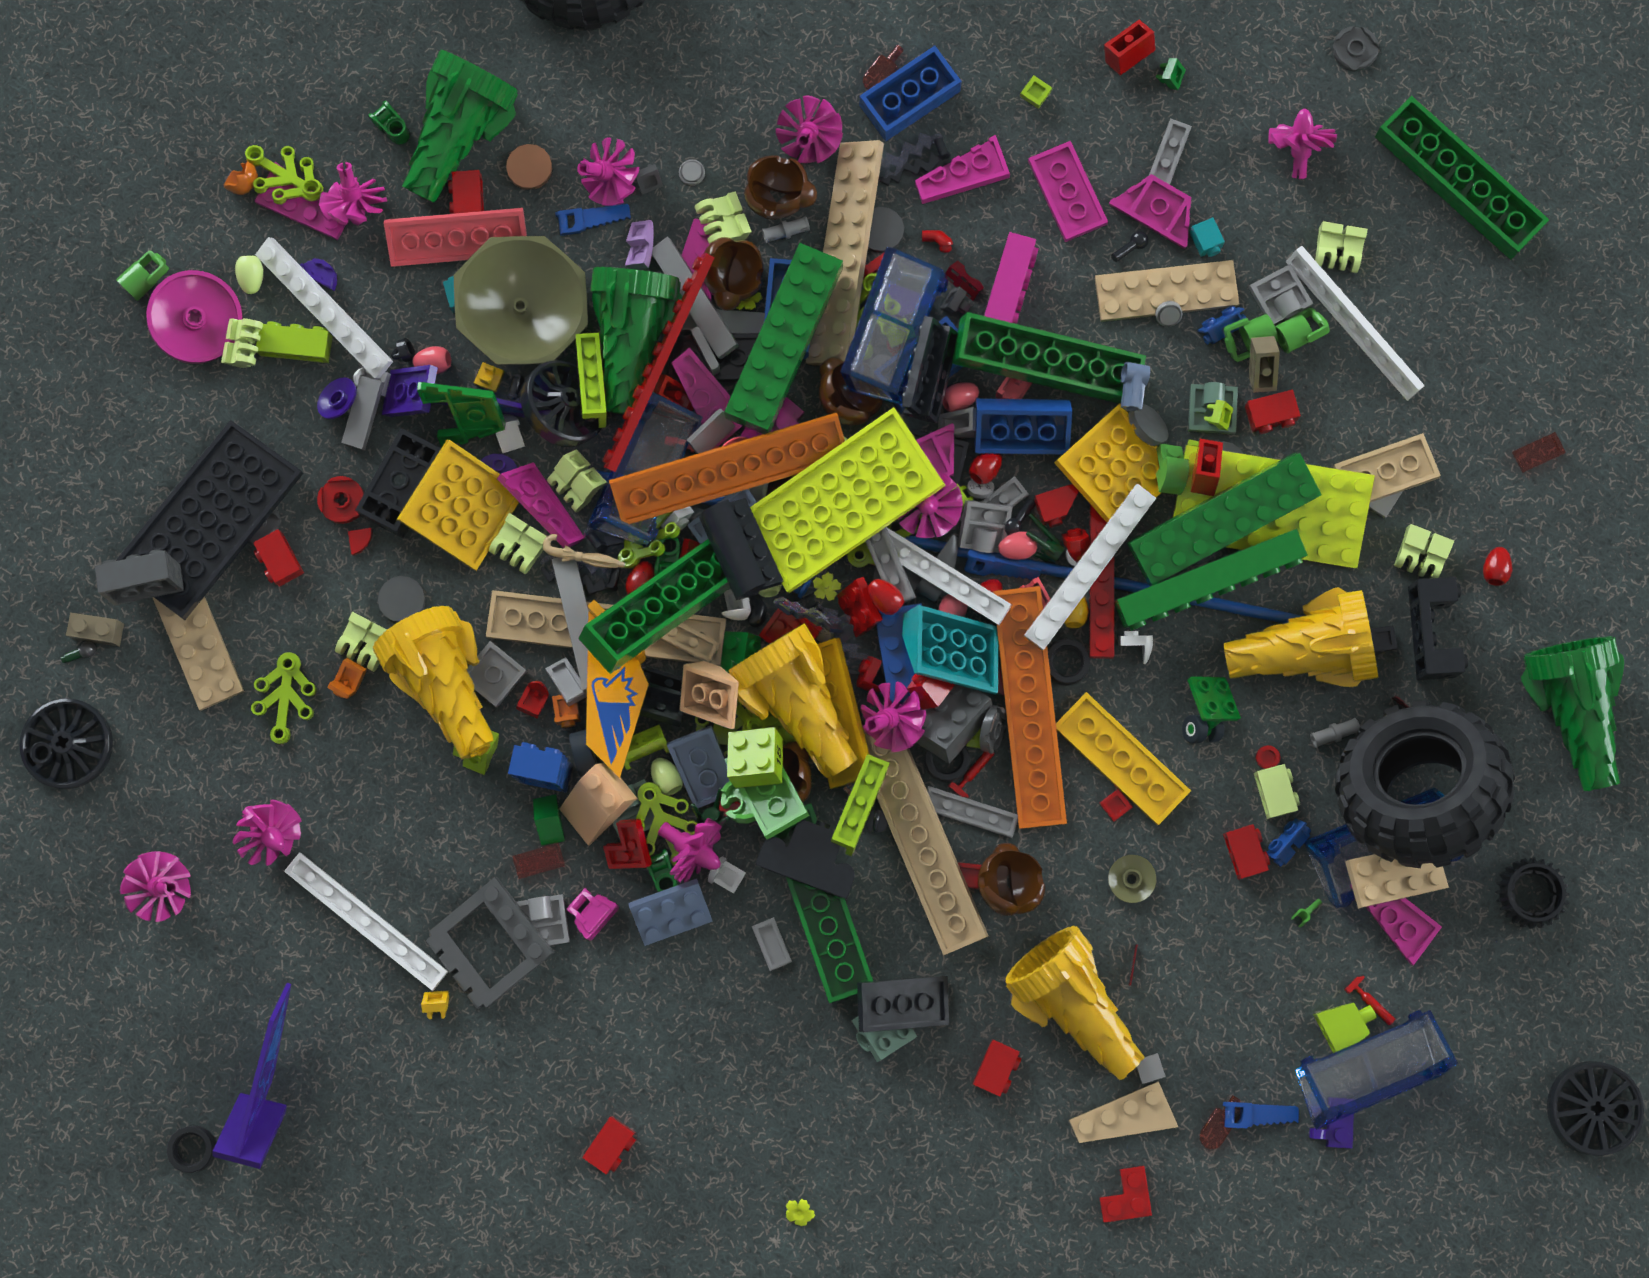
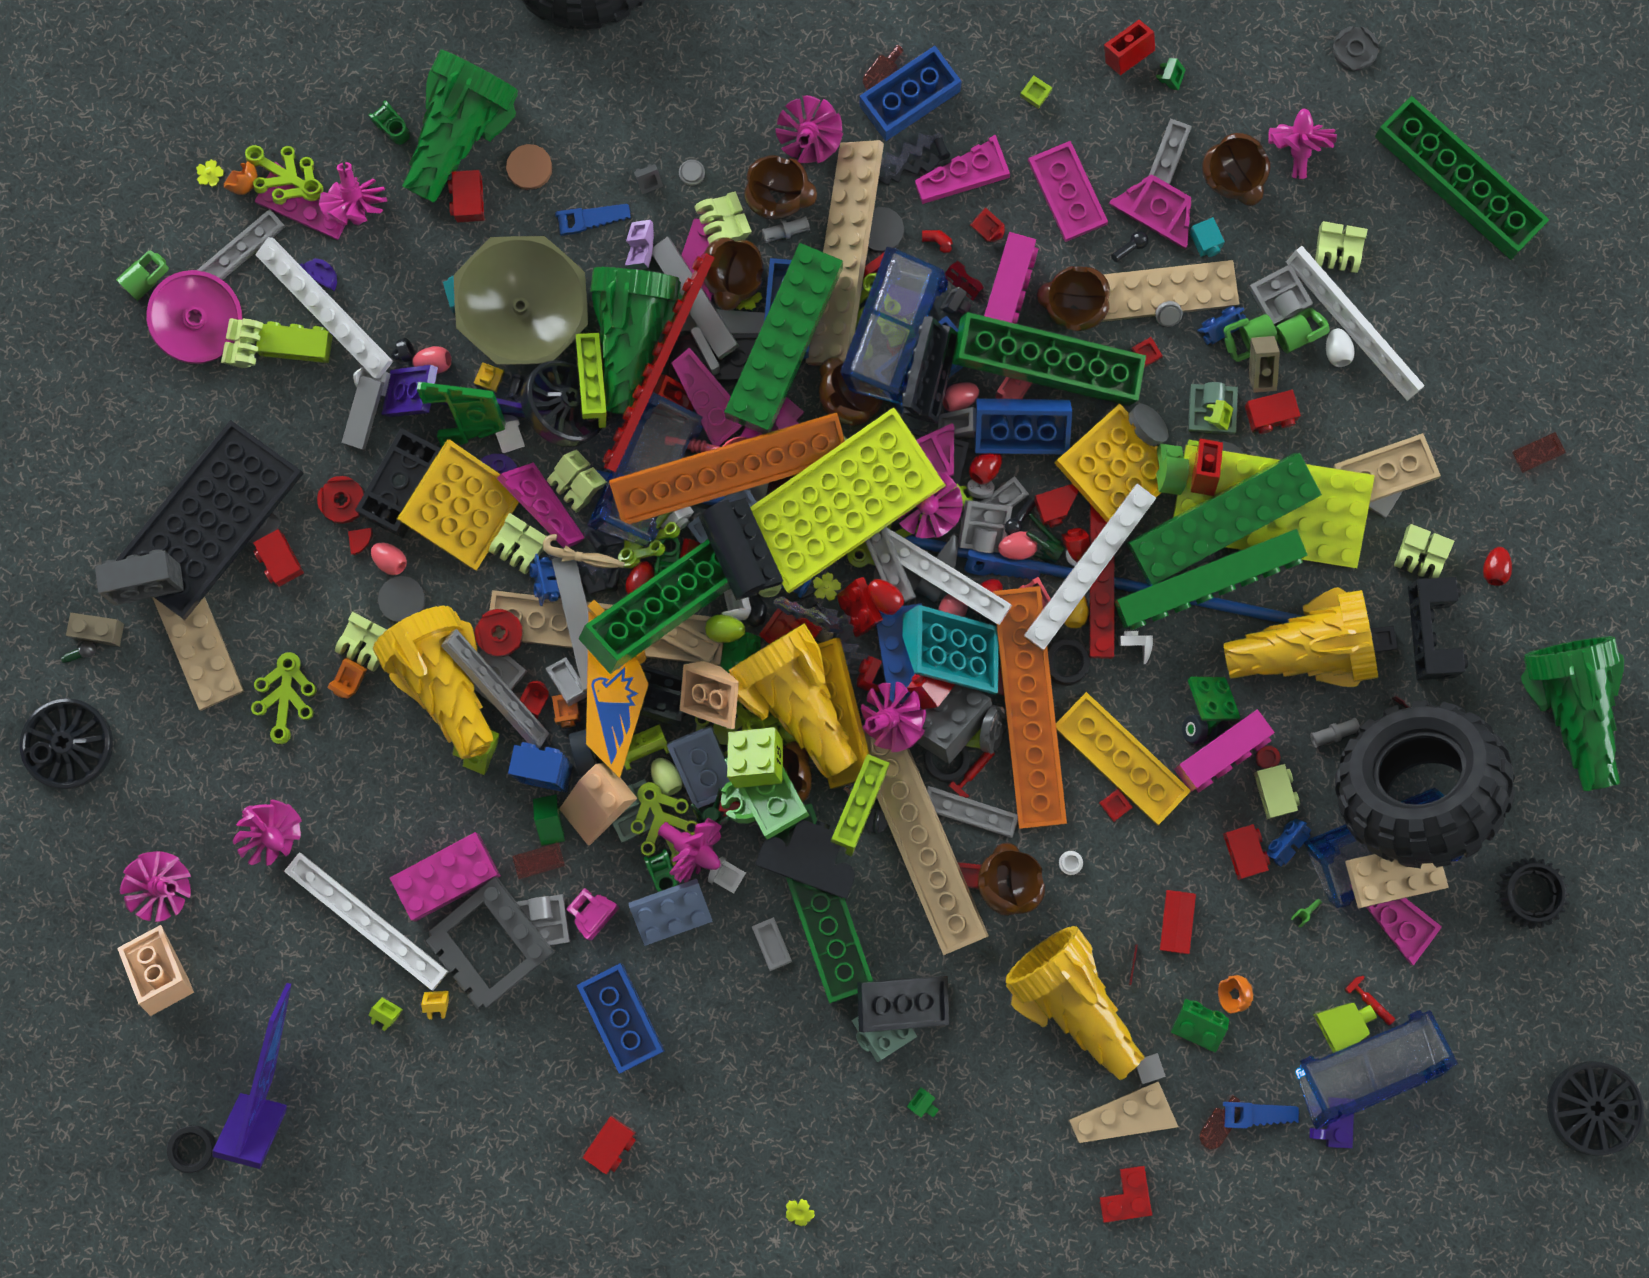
(155, 971): none -> light nougat slope
(209, 173): none -> neon yellow plant
(243, 245): none -> light grey tile
(249, 273): yellowish green animal -> none
(336, 398): dark purple dish -> none
(385, 1013): none -> lime tile
(388, 558): none -> coral animal
(444, 877): none -> dark pink brick
(448, 235): coral plate -> none
(487, 626): none -> red plate
(494, 688): none -> light grey tile
(542, 571): none -> blue hinge
(608, 178): dark pink piece -> none
(620, 1018): none -> blue brick
(633, 848): red plate -> none
(710, 432): light grey tile -> none
(724, 628): none -> lime animal
(923, 1103): none -> green tile
(988, 226): none -> red plate
(996, 1068): red brick -> none
(1070, 862): none -> white plate
(1078, 286): none -> reddish brown piece
(1135, 380): sand blue piece -> none
(1144, 875): olive dish -> none
(1149, 349): none -> red tile
(1177, 922): none -> red piece
(1201, 1025): none -> green bracket
(1227, 748): none -> dark pink brick
(1243, 159): none -> reddish brown piece
(1245, 994): none -> orange hair
(1339, 348): none -> white animal

